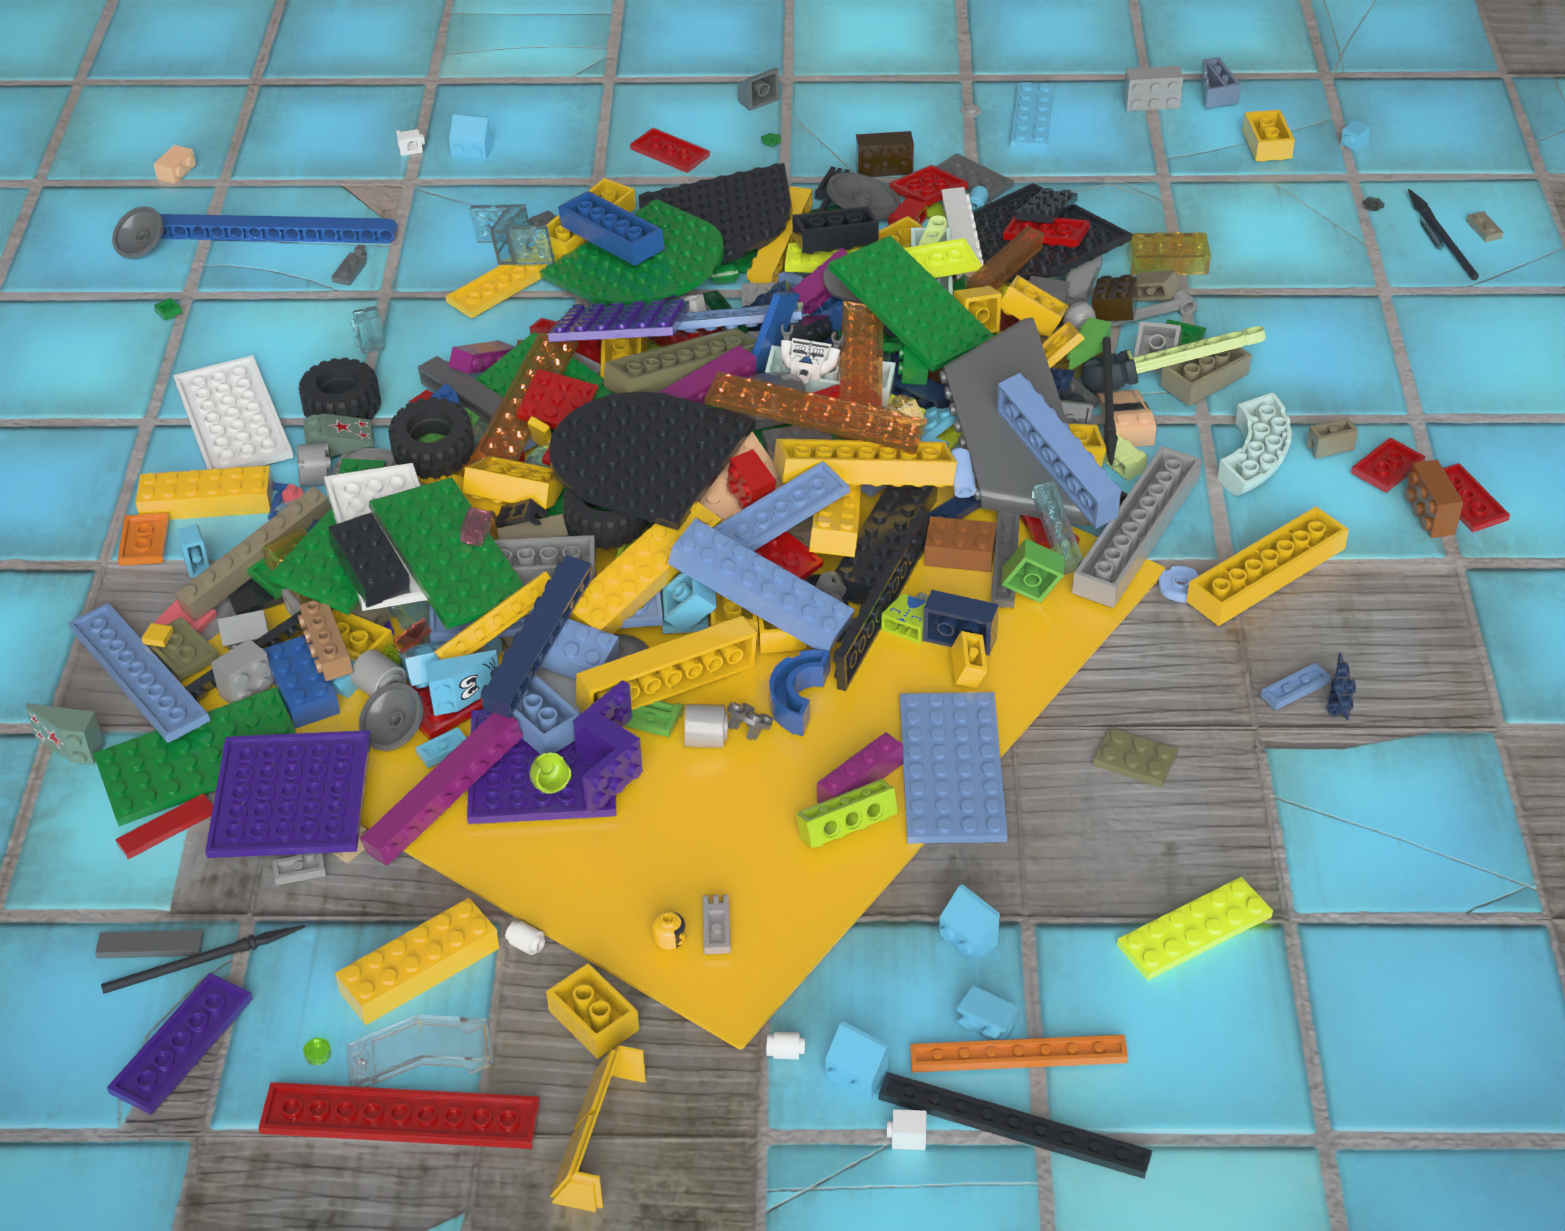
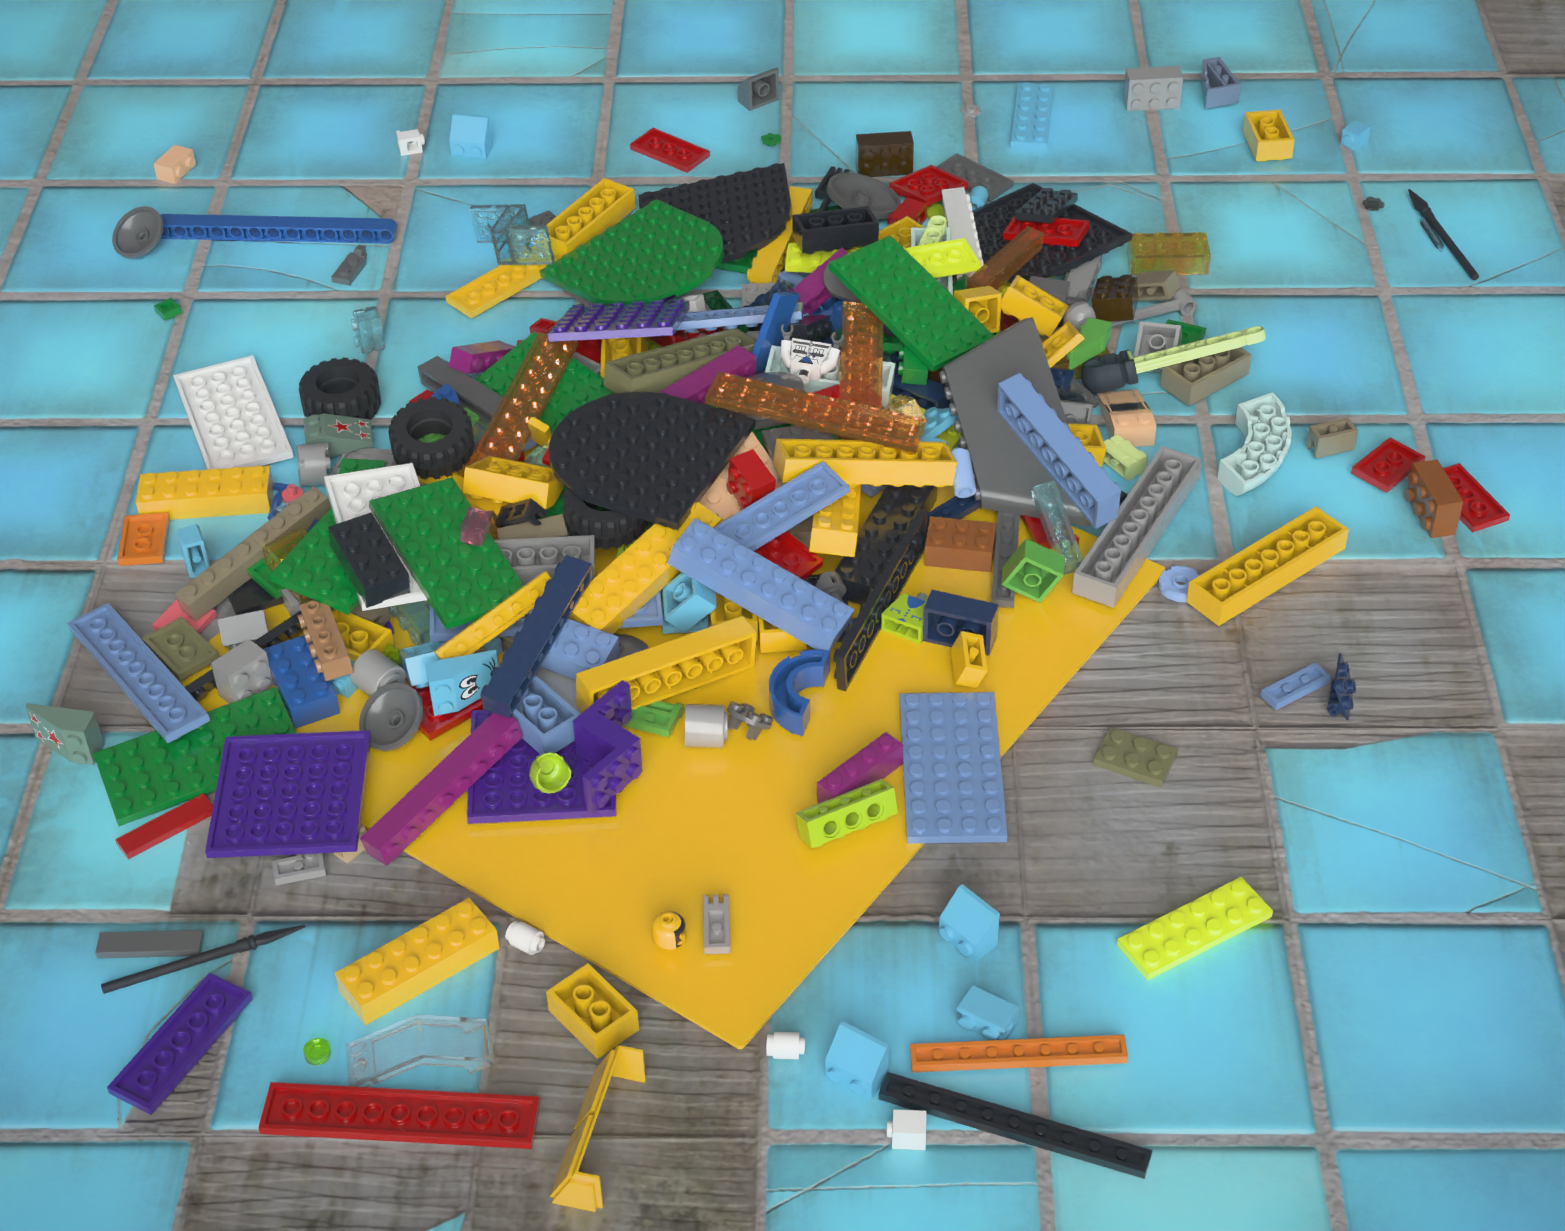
(157, 635): yellow tile -> none
(412, 635): clear red piece -> none
(439, 747): medium azure plate -> none
(554, 397): red plate -> none
(611, 228): blue brick -> none
(725, 274): green brick -> none
(1110, 438): black piece -> none
(1484, 226): dark tan plate -> none

